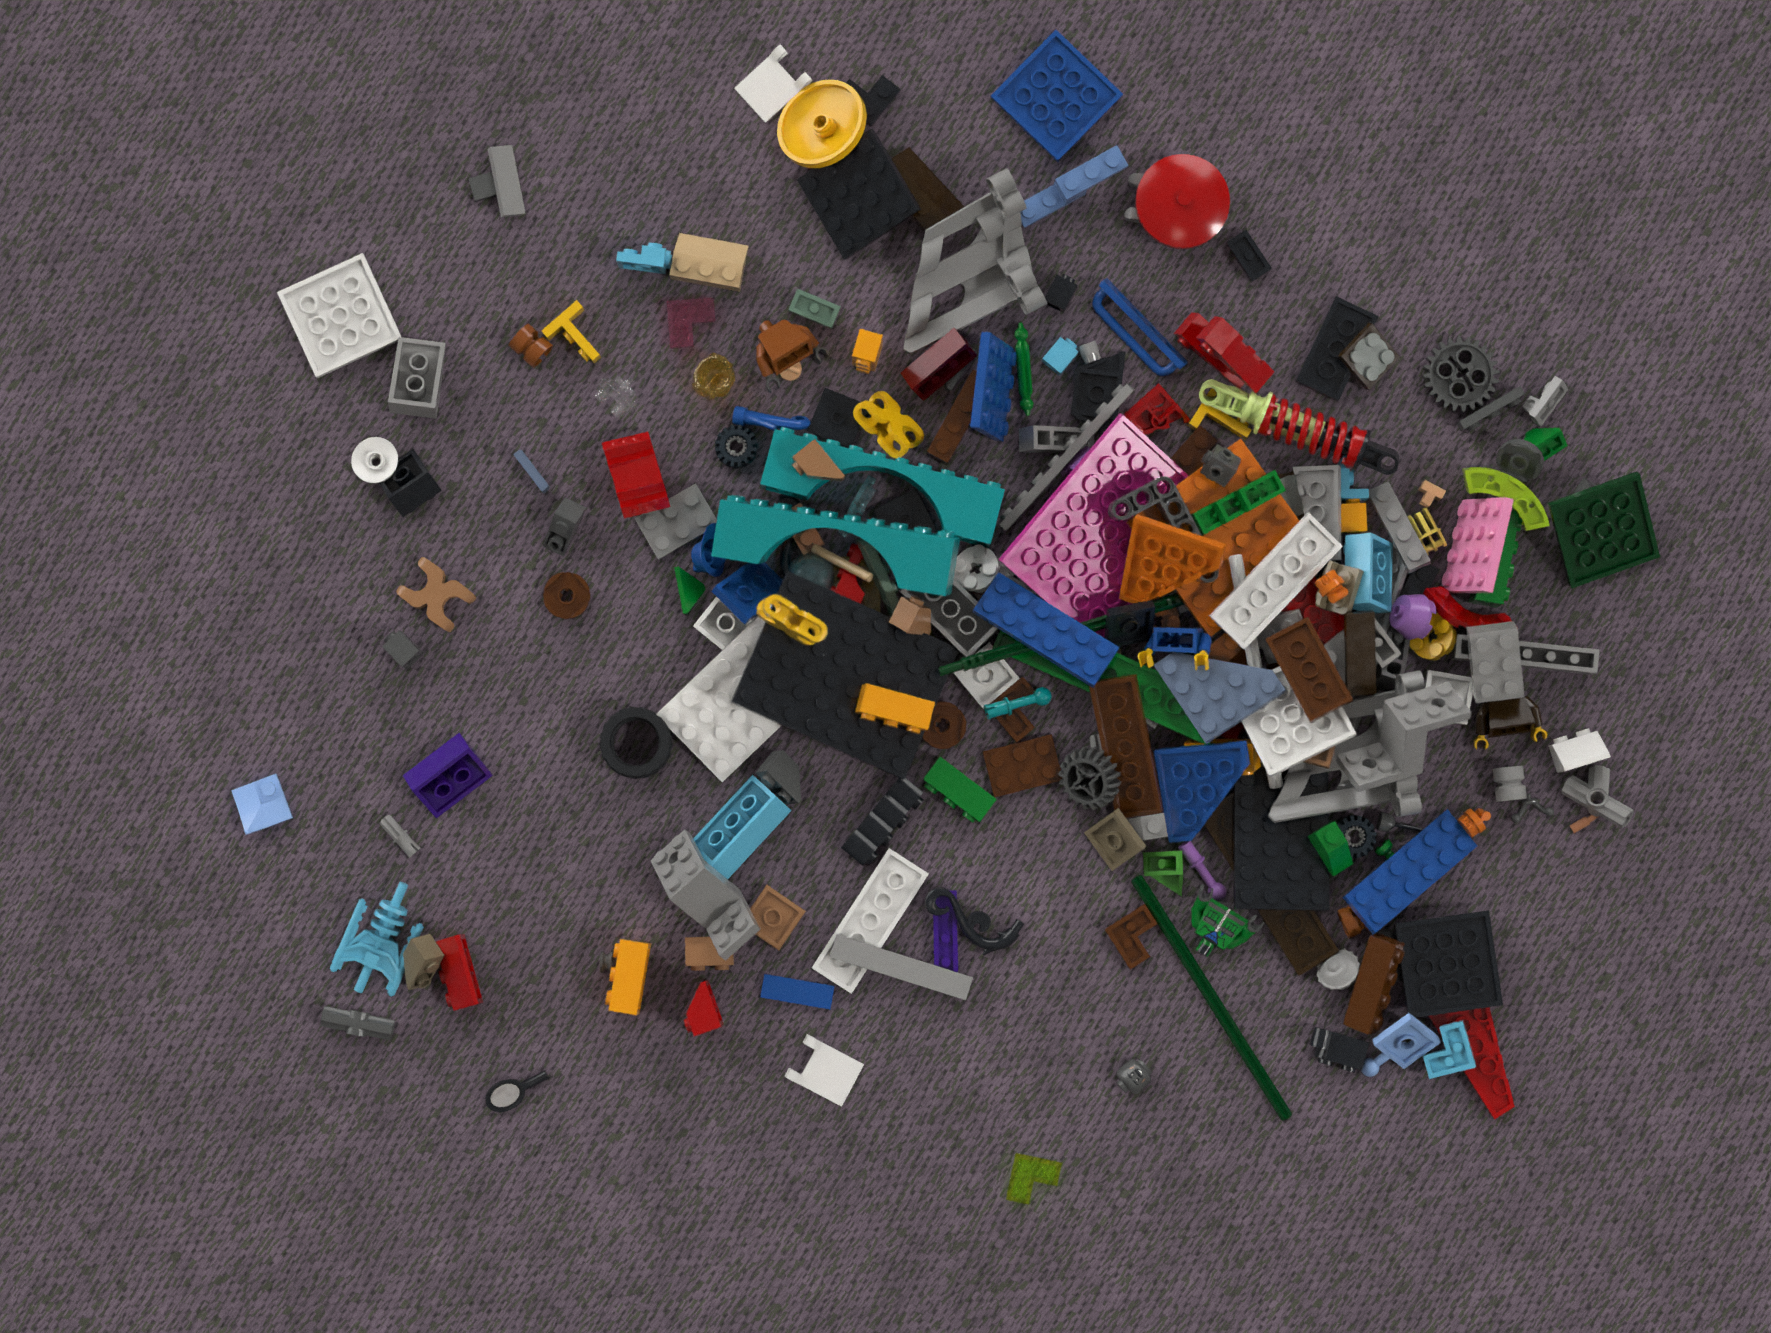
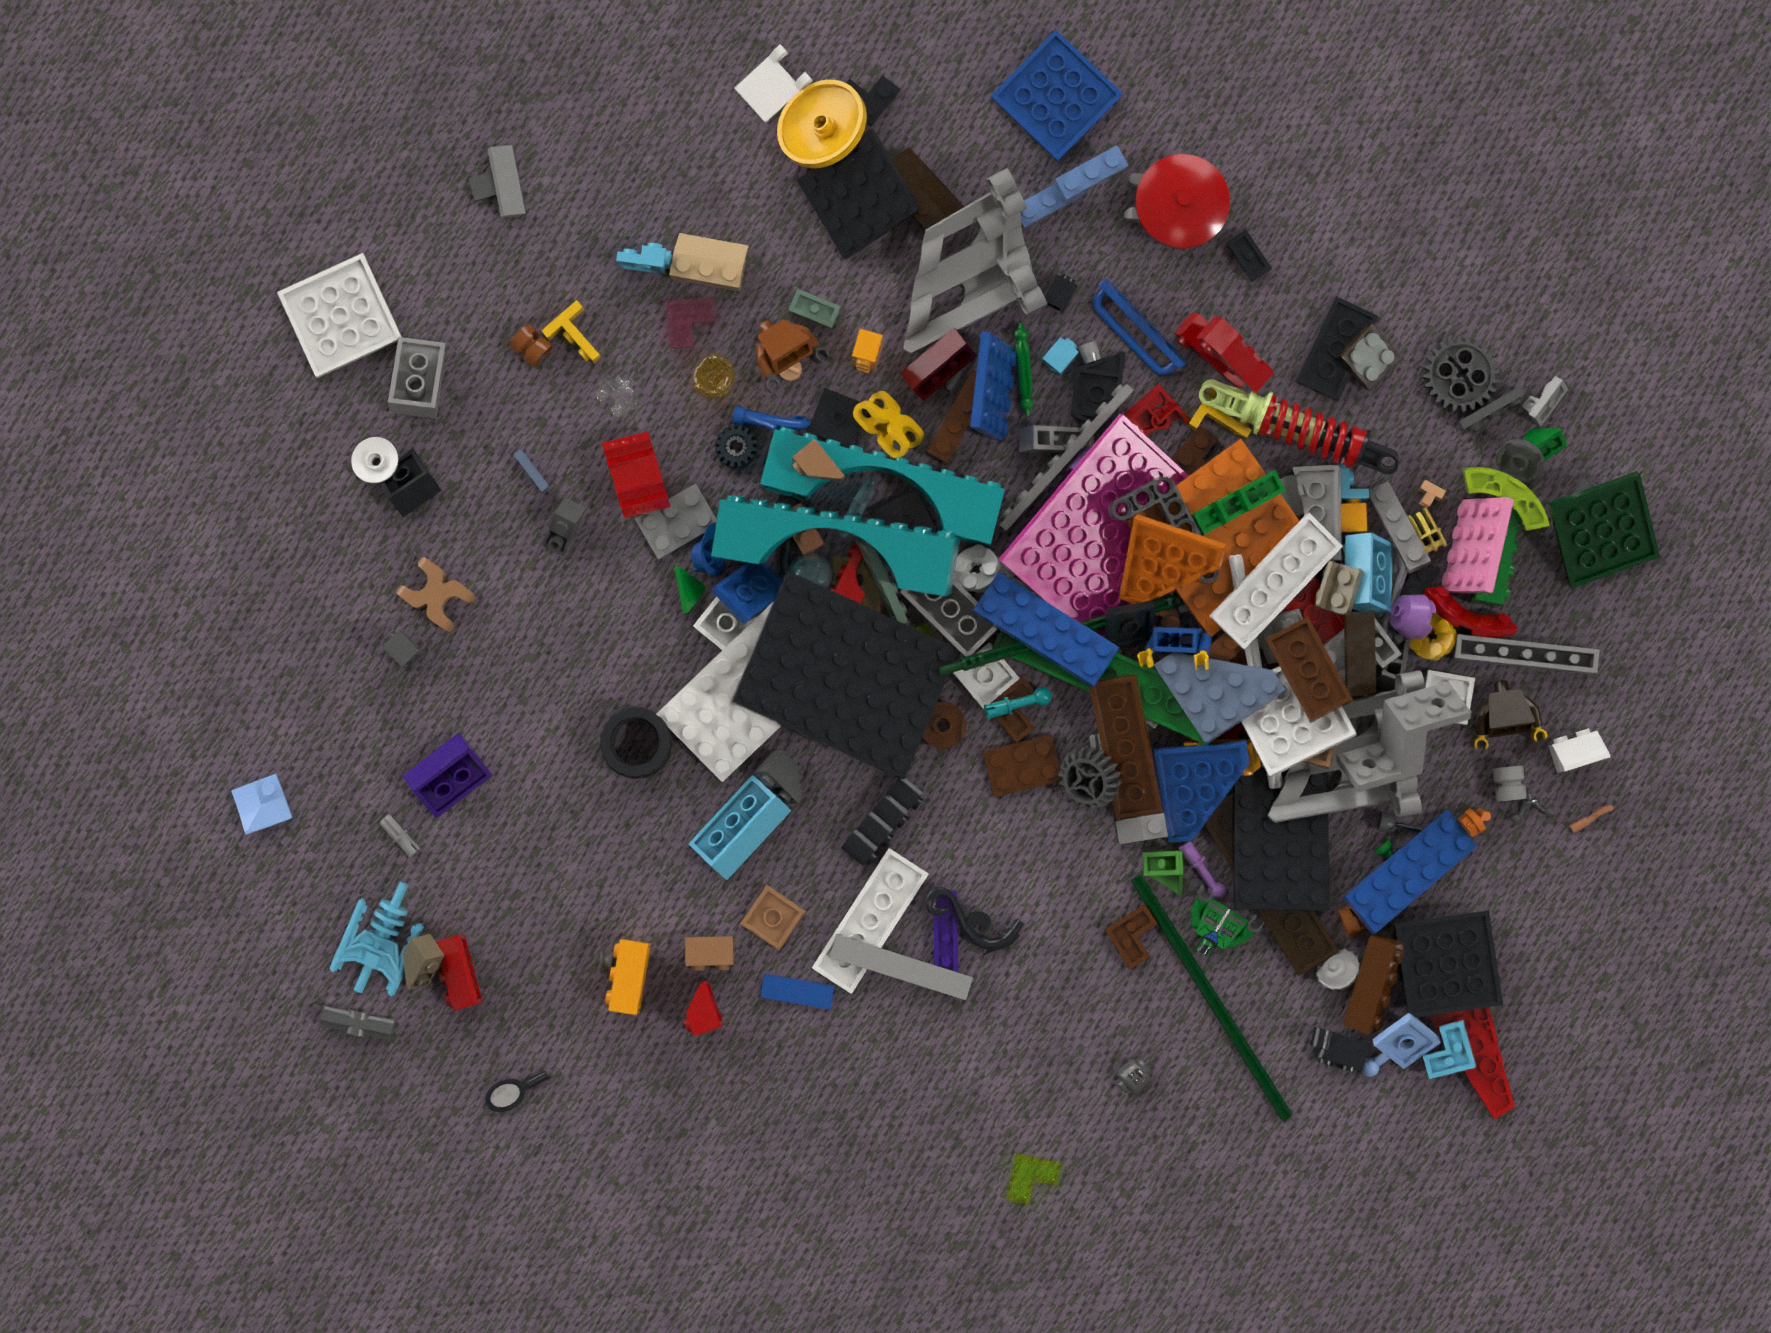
(567, 582): reddish brown plate -> none
(705, 894): light grey bracket -> none
(791, 620): yellow piece -> none
(827, 1072): white flag -> none
(842, 563): tan bar -> none
(894, 708): light orange brick -> none
(912, 616): medium nougat slope -> none
(958, 790): green brick -> none
(1115, 839): dark tan plate -> none
(1220, 465): dark grey brick -> none
(1331, 586): orange piece -> none
(1332, 847): green slope -> none
(1366, 834): black bush -> none
(1495, 662): light grey brick -> none
(1598, 790): light grey piece -> none

